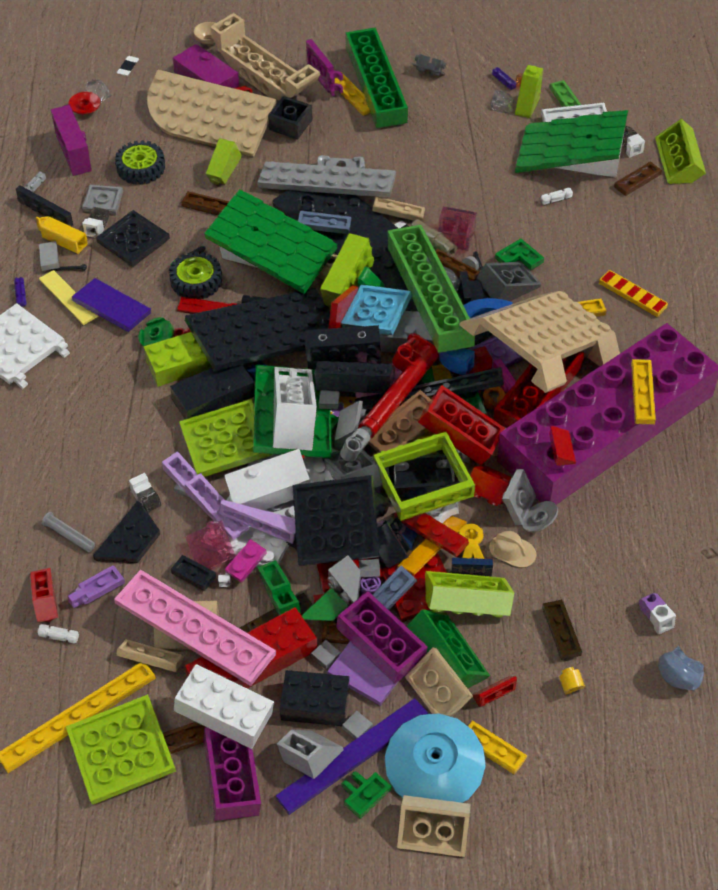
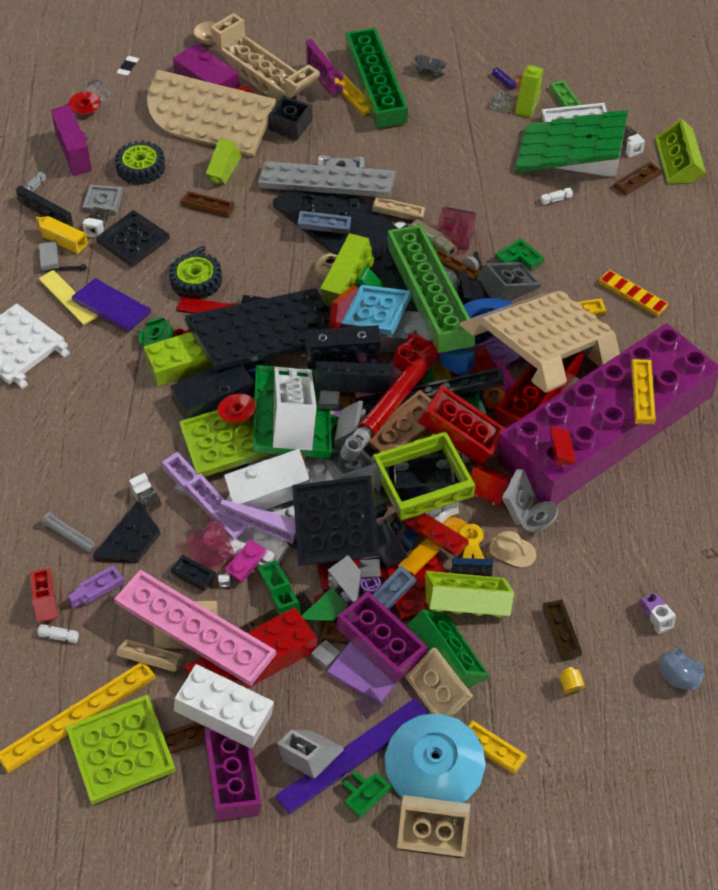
(20, 291): dark purple axle -> none
(236, 408): none -> red dish
(270, 240): green piece -> none
(314, 698): black brick -> none
(357, 725): light grey tile -> none
(368, 703): none -> clear purple tile
(495, 691): red slope -> none

